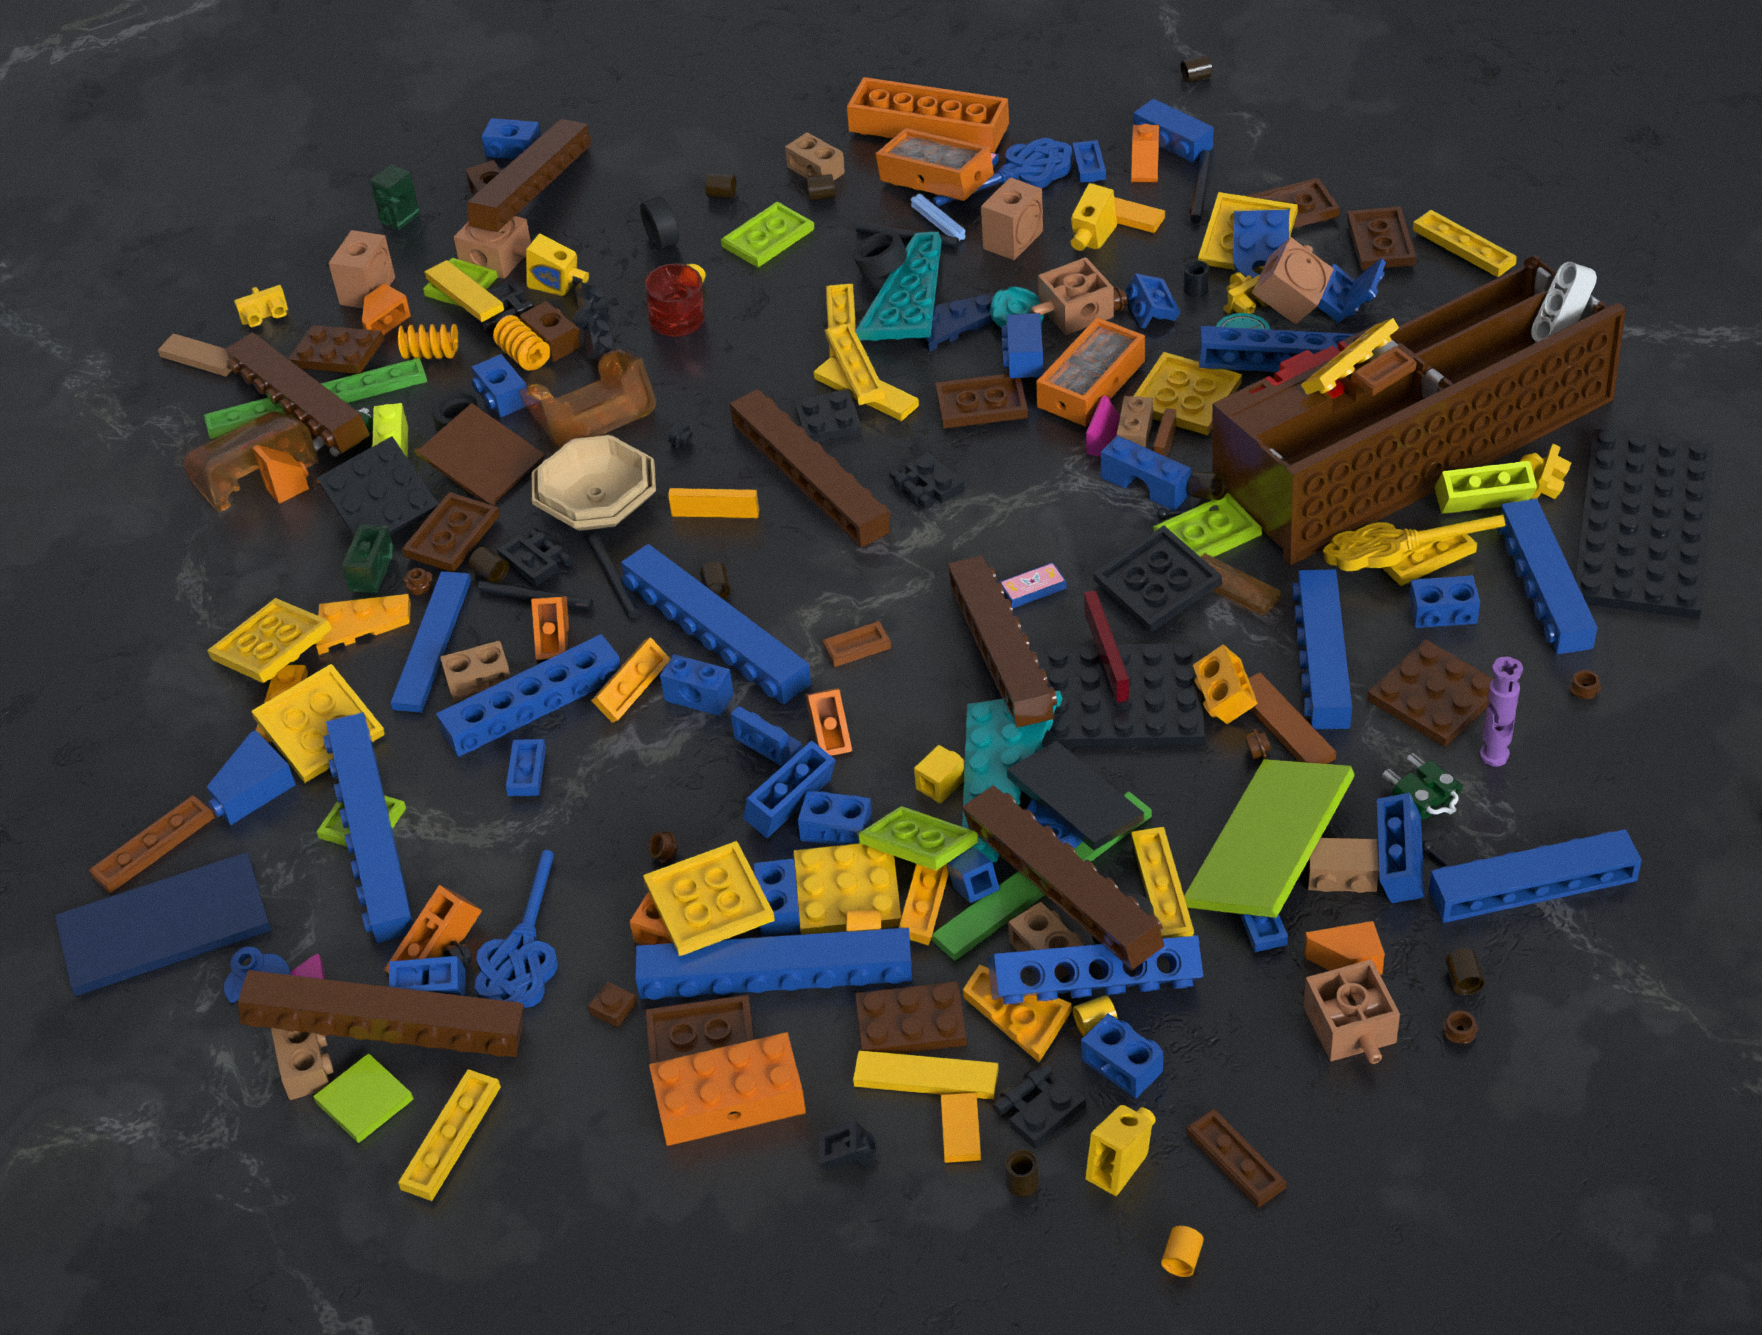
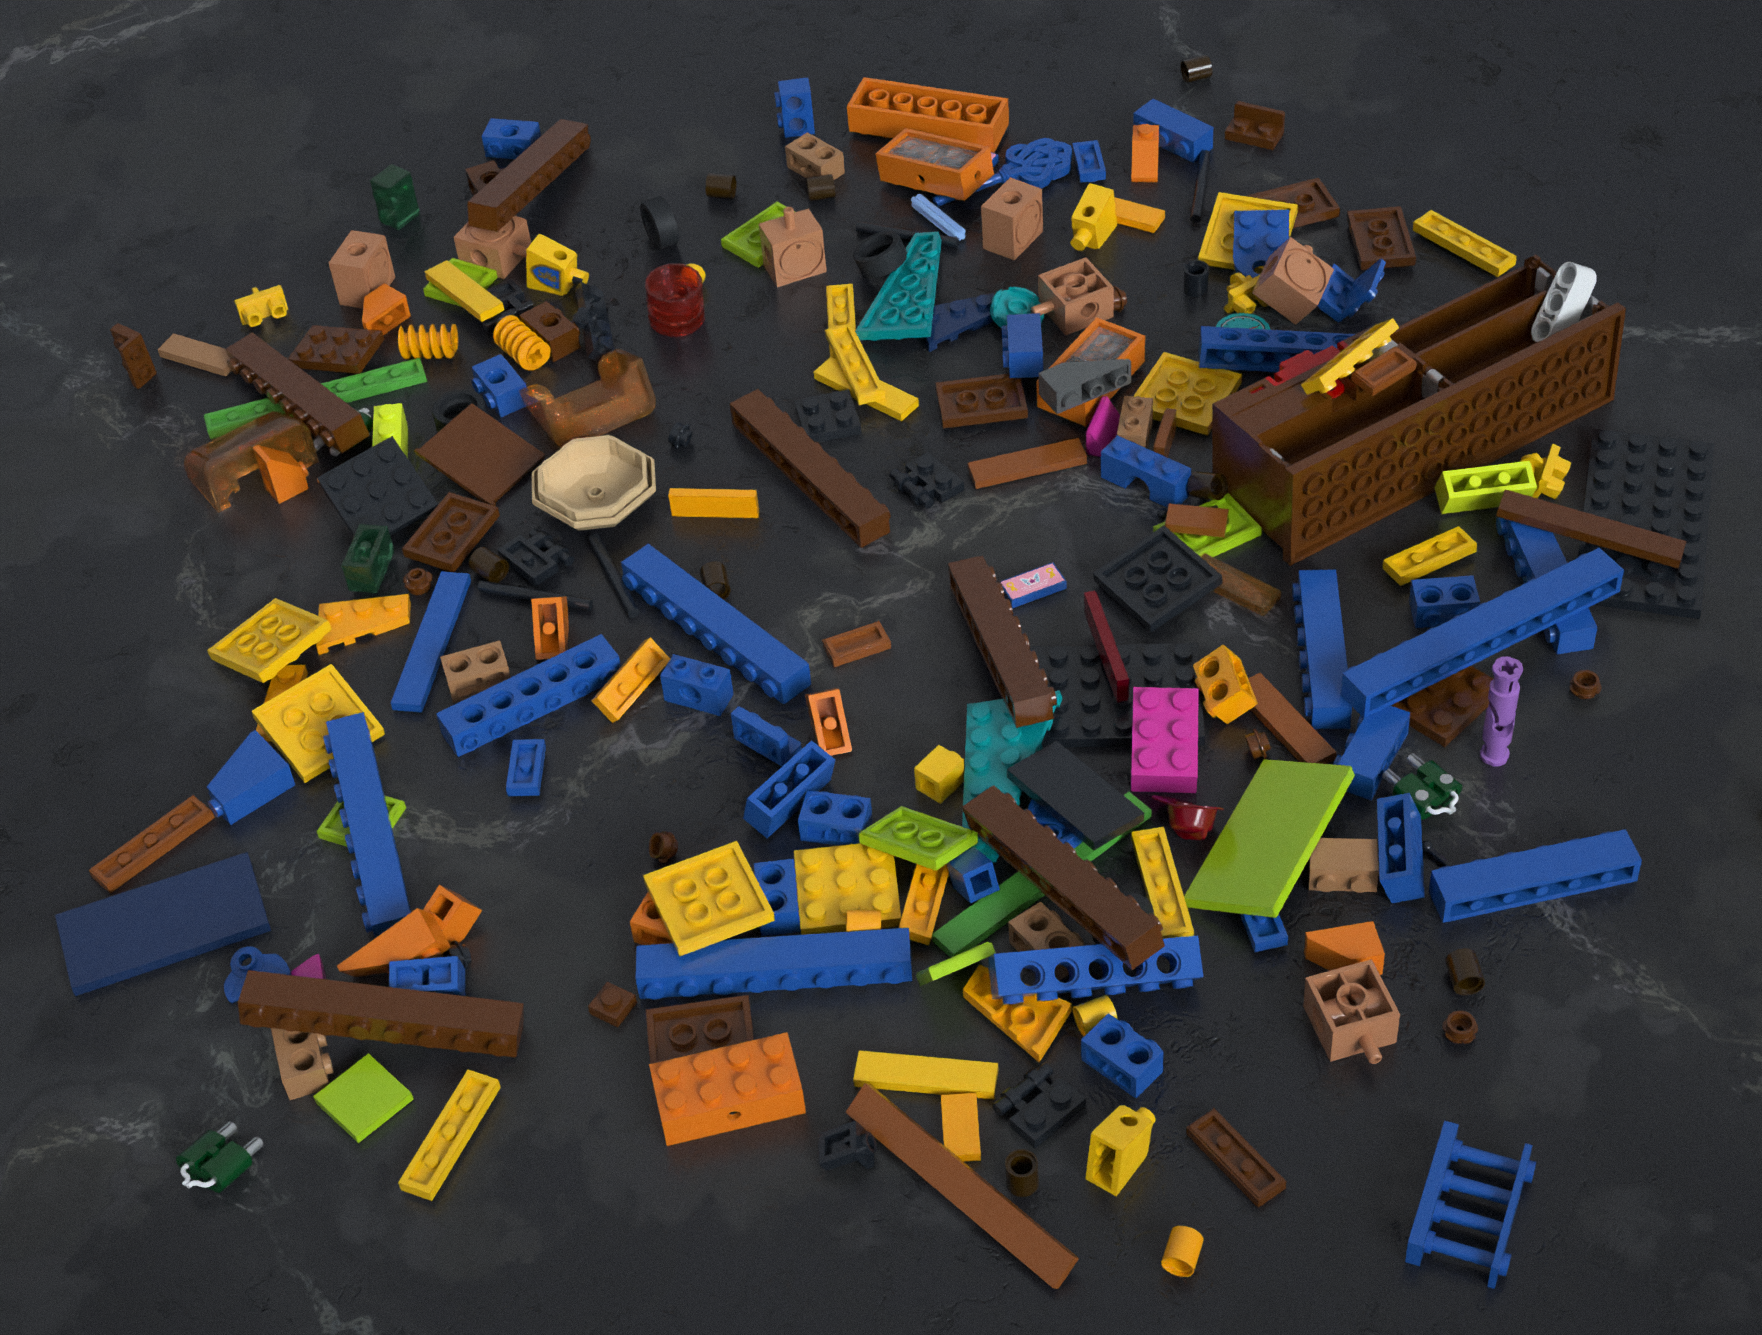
(134, 354): none -> reddish brown bracket
(215, 1159): none -> dark green piece
(409, 939): none -> orange slope
(504, 959): blue piece -> none
(792, 247): none -> nougat piece
(797, 107): none -> blue brick
(911, 1019): reddish brown plate -> none
(955, 963): none -> lime tile
(962, 1186): none -> dark orange tile
(1027, 463): none -> dark orange tile
(1080, 382): none -> dark grey slope
(1150, 298): blue bracket -> none
(1165, 740): none -> dark pink brick
(1189, 819): none -> dark red piece
(1197, 520): none -> dark orange tile
(1256, 125): none -> reddish brown bracket
(1374, 749): none -> blue brick
(1382, 545): yellow piece -> none
(1432, 1209): none -> blue fence
(1480, 632): none -> blue brick
(1591, 528): none -> reddish brown tile

